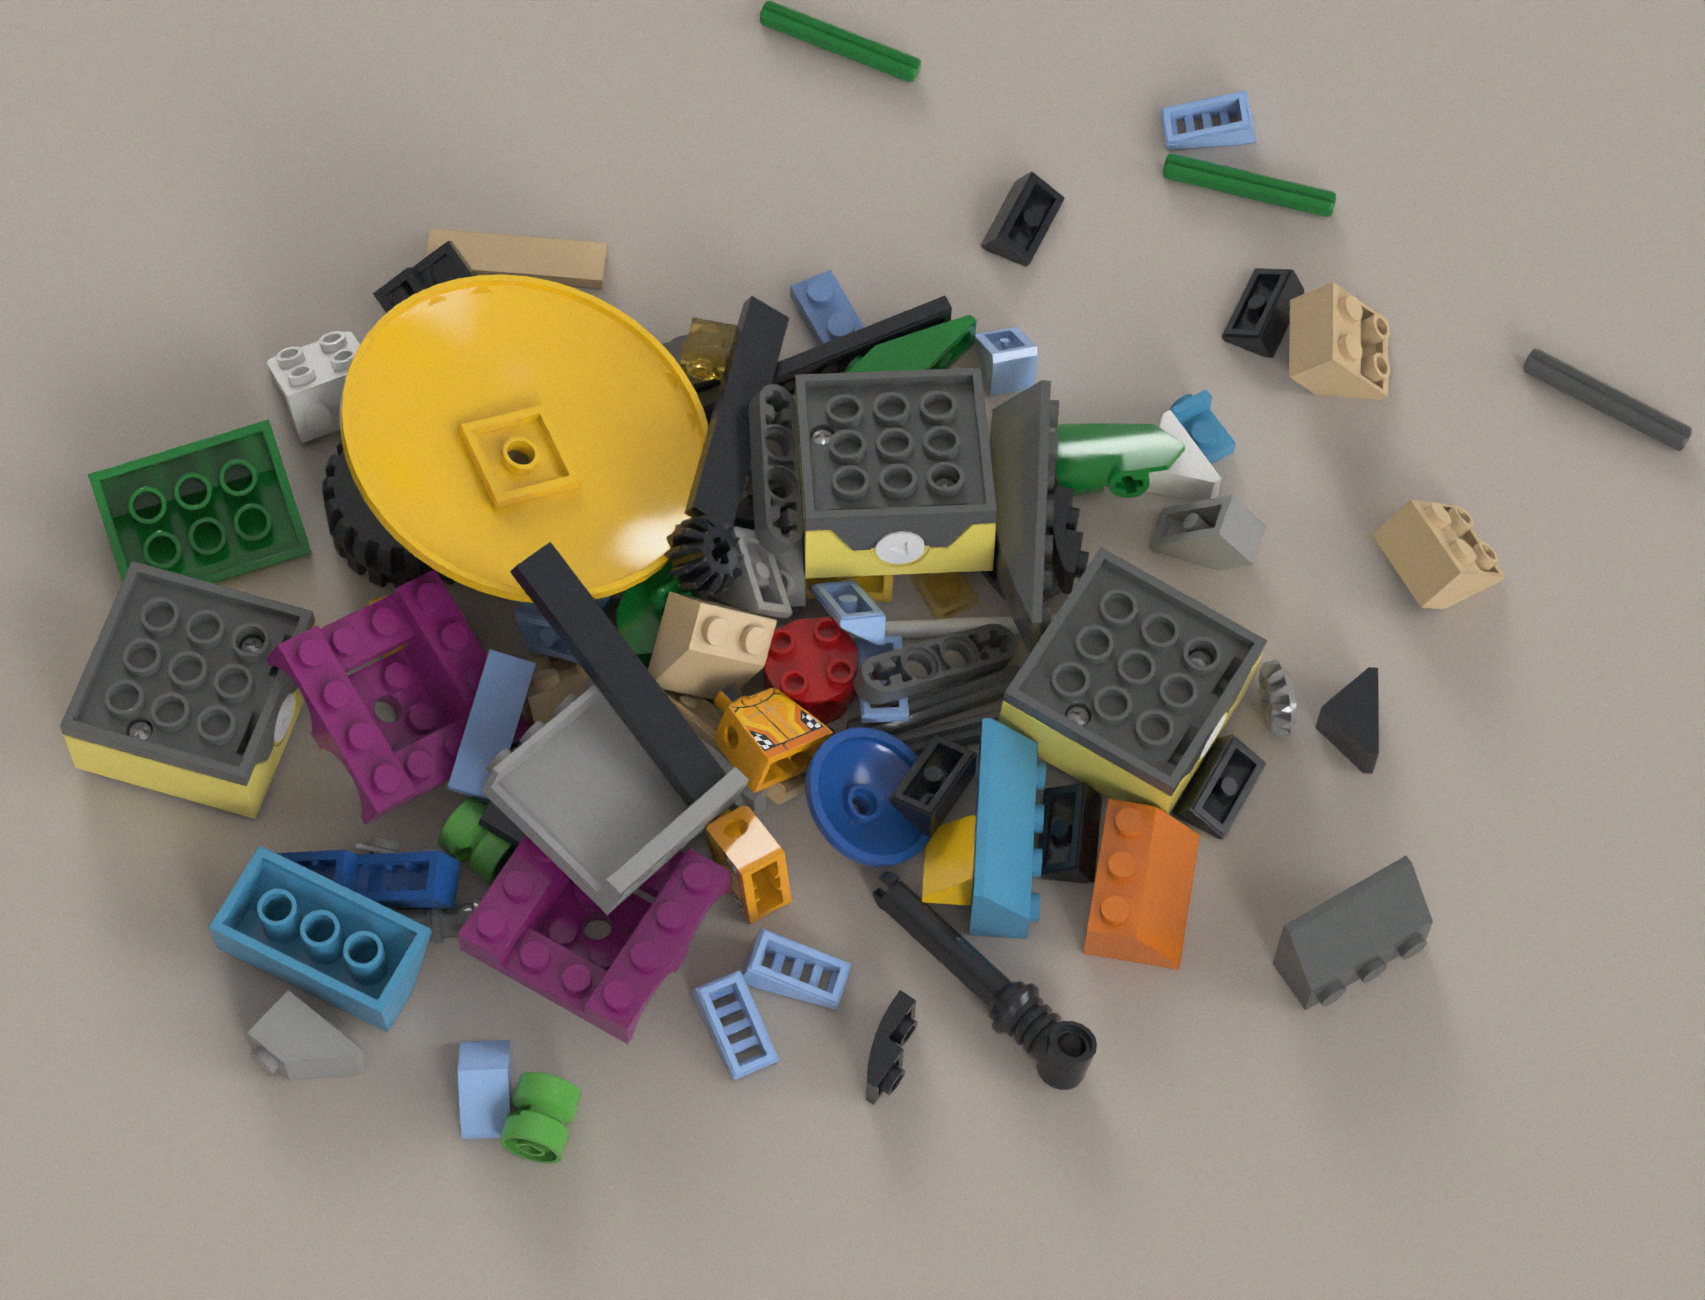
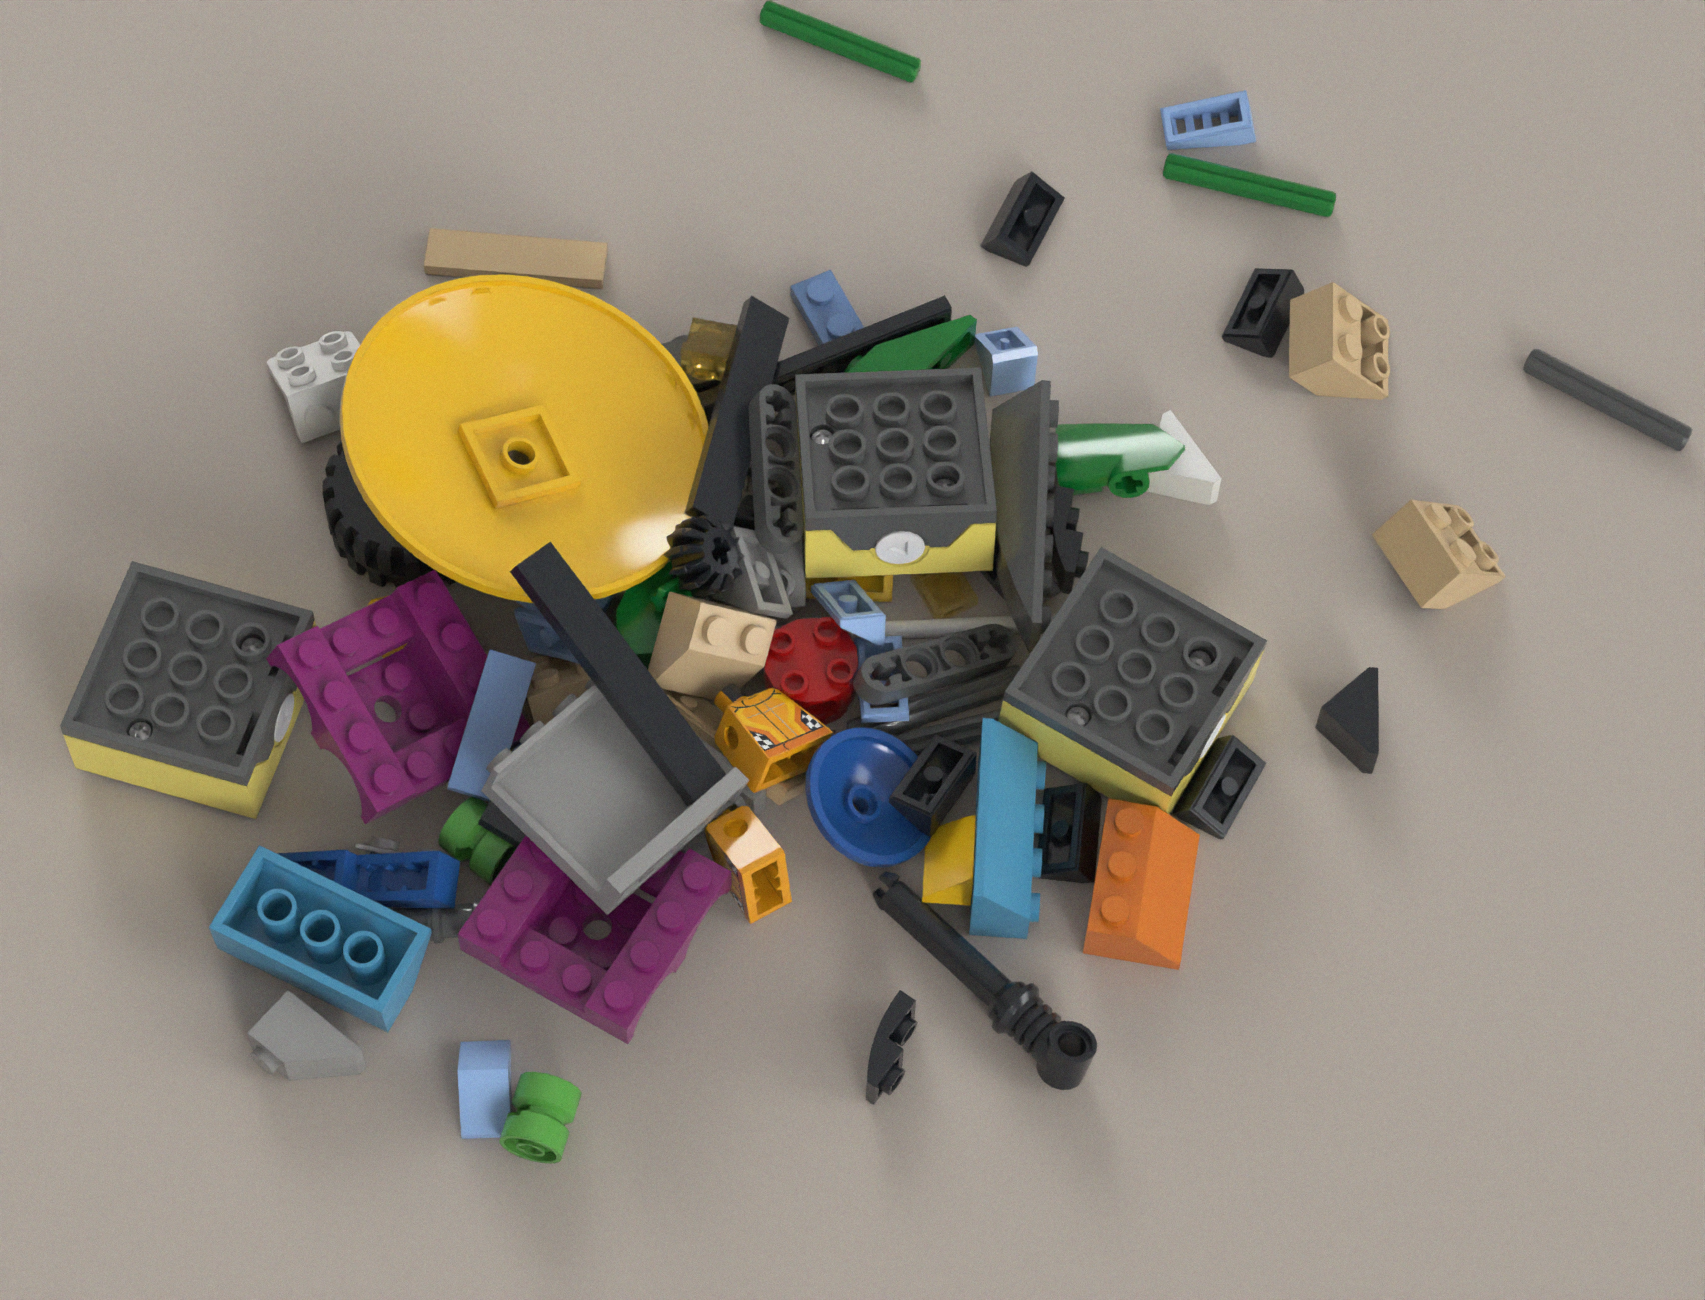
(203, 507): green slope -> none
(438, 267): black slope -> none
(719, 988): light blue slope -> none
(786, 949): light blue slope -> none
(1203, 426): dark azure bracket -> none
(1209, 533): light grey slope -> none
(1277, 698): light grey gear -> none
(1354, 935): dark grey slope -> none

